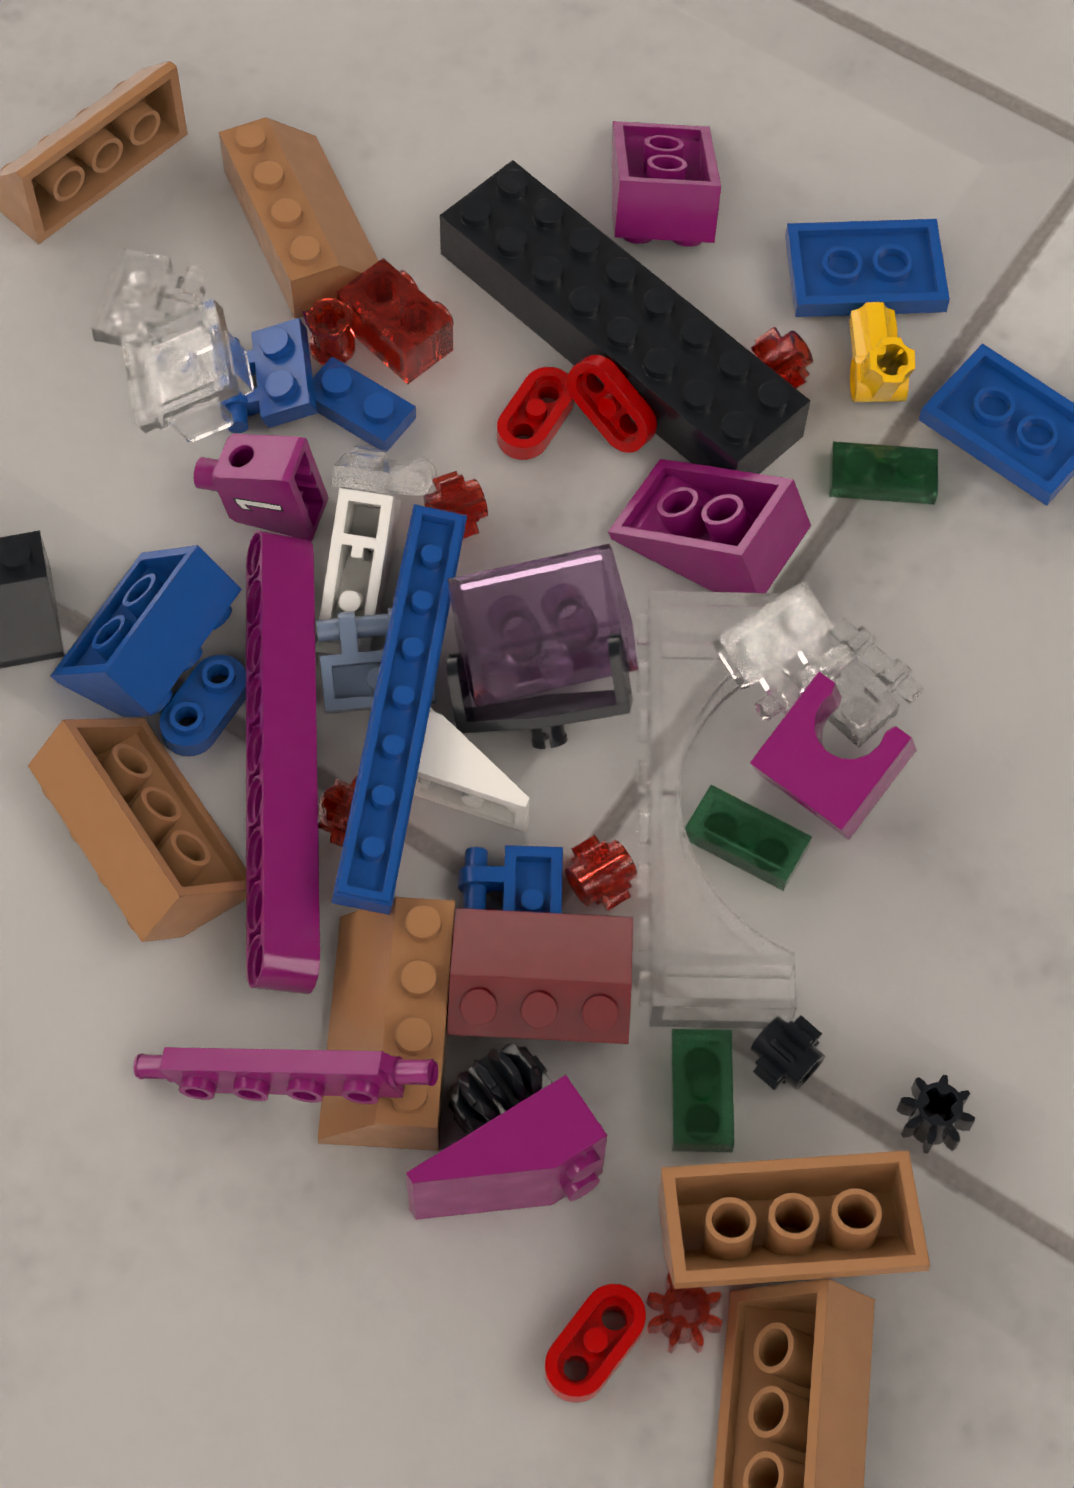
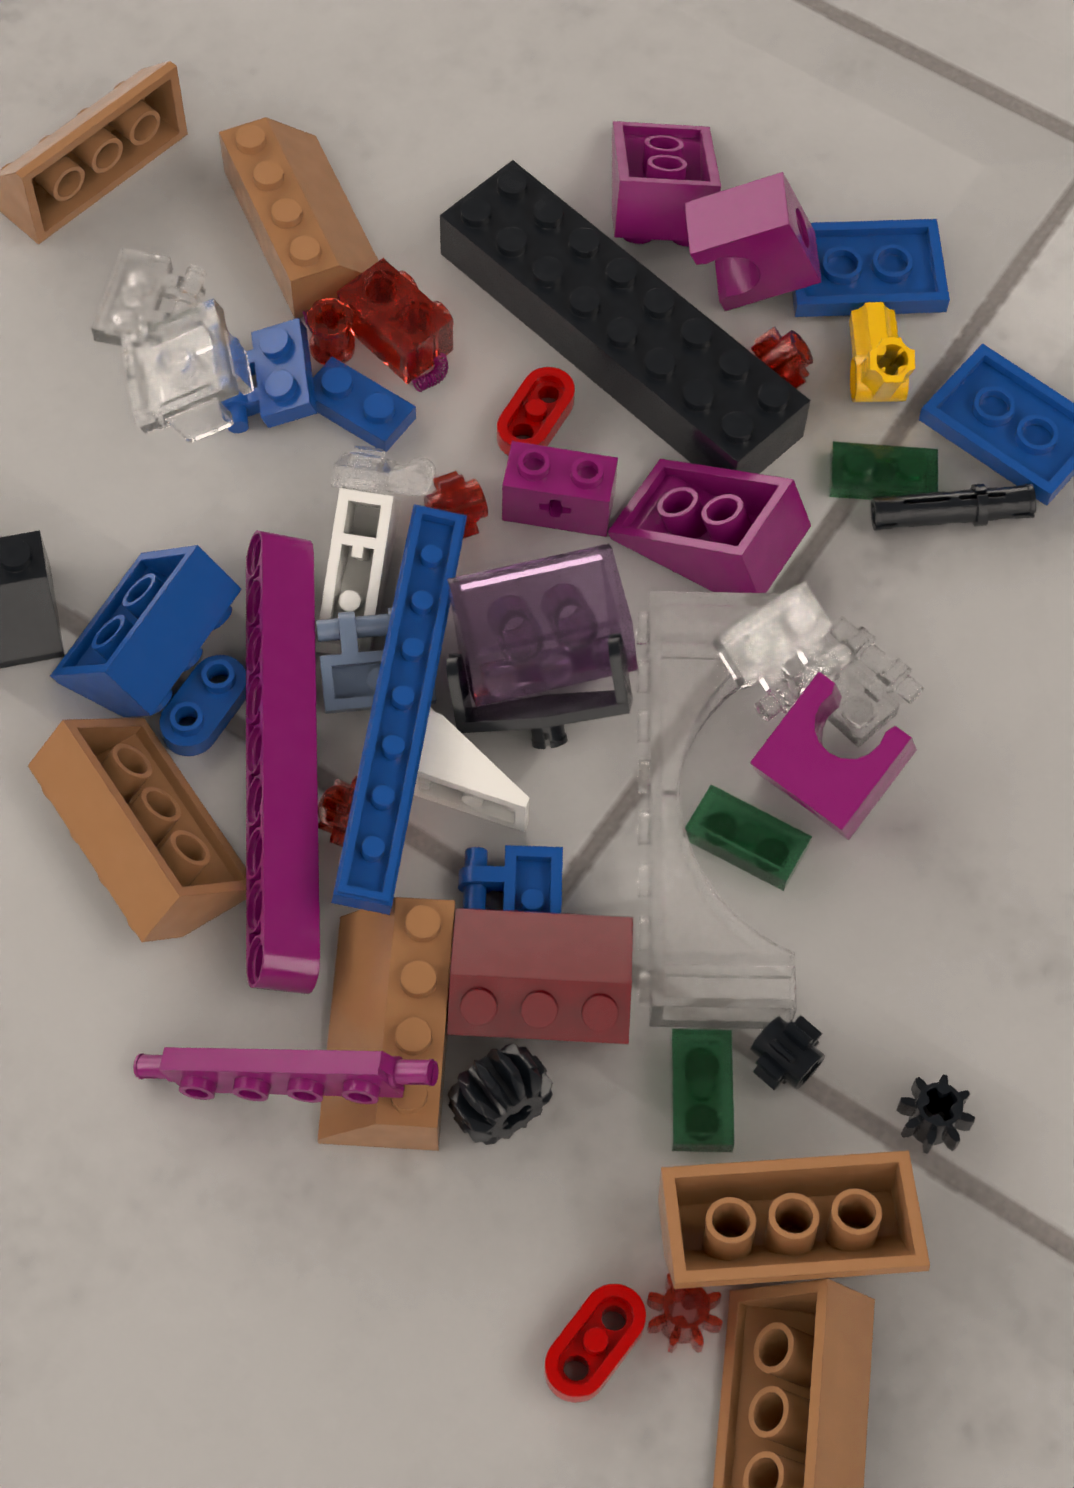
(267, 483): magenta torso -> none
(423, 381): none -> magenta leg
(515, 1161): magenta slope -> none
(559, 488): none -> magenta brick
(601, 872): clear red gear -> none
(611, 403): red plate -> none
(757, 241): none -> magenta piece
(963, 506): none -> black pin

